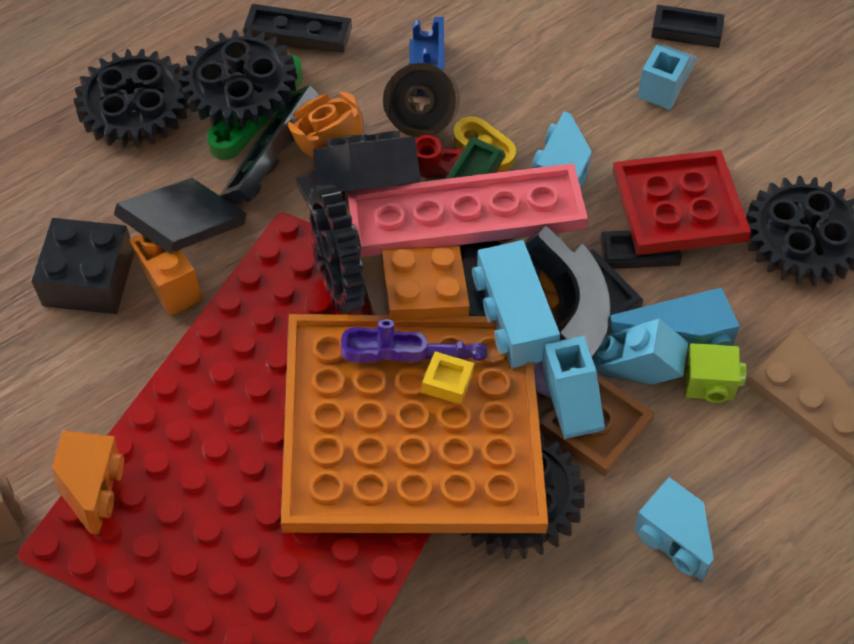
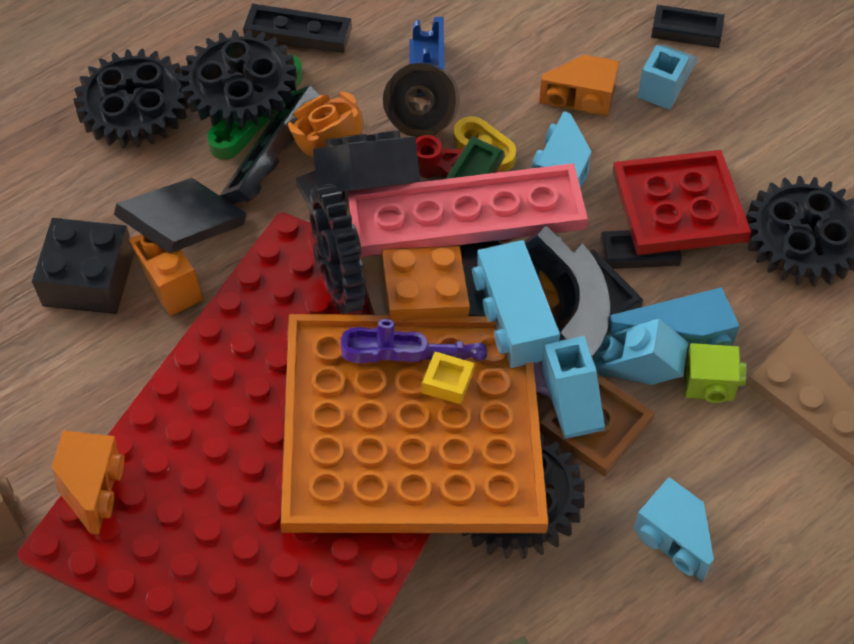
(581, 85): none -> orange slope

